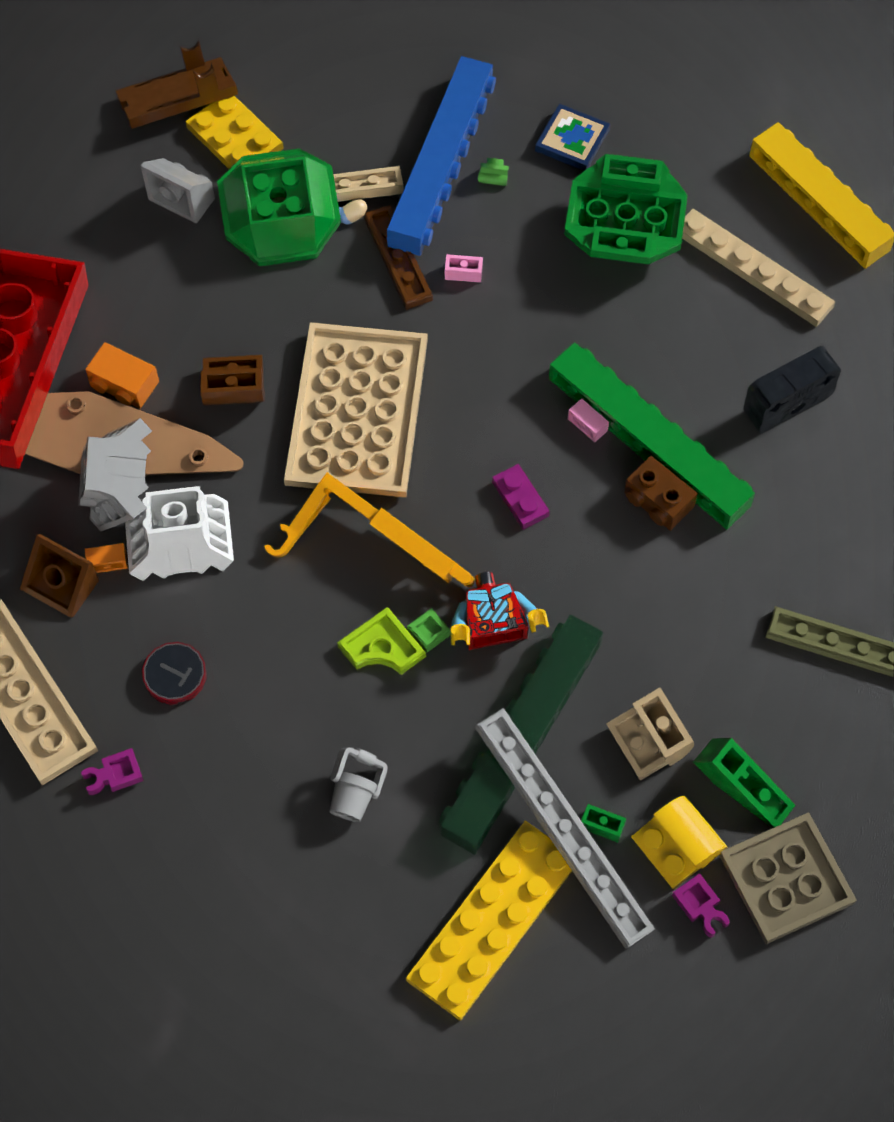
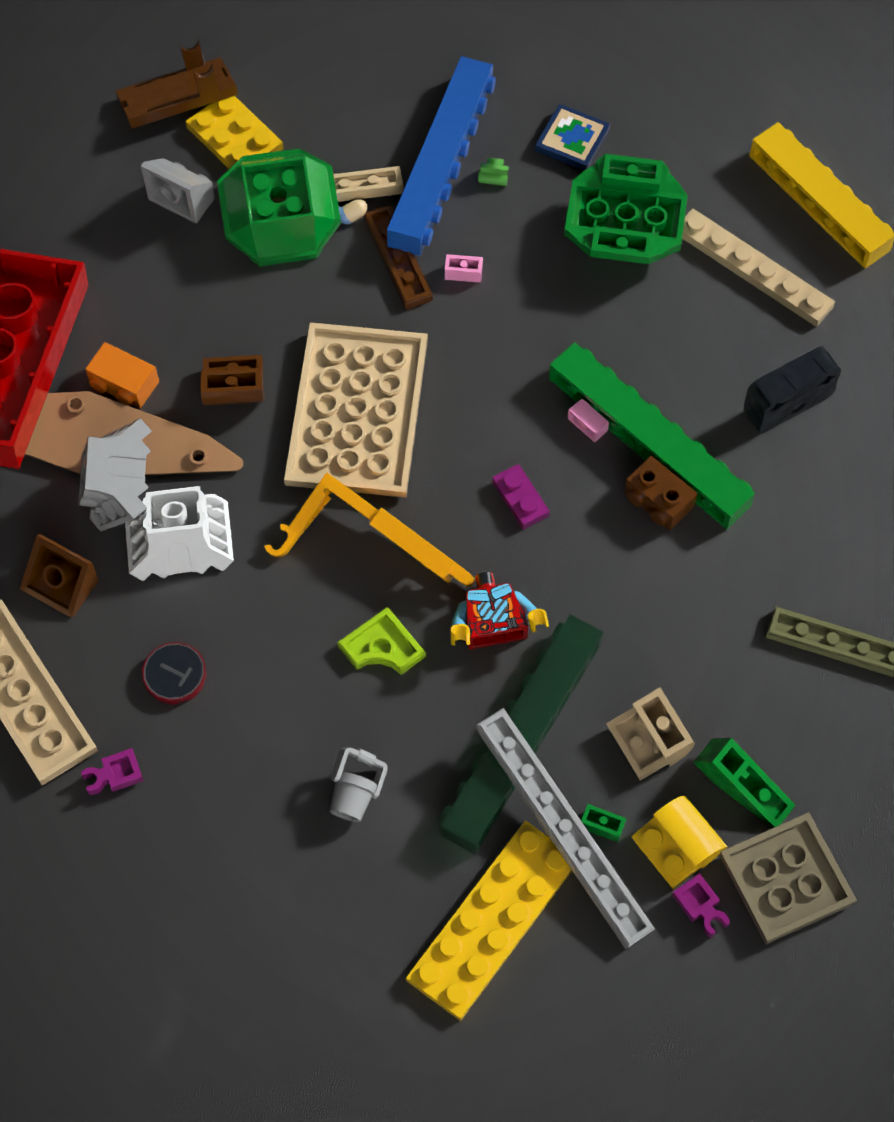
(107, 557): orange piece -> none
(429, 630): bright green tile -> none

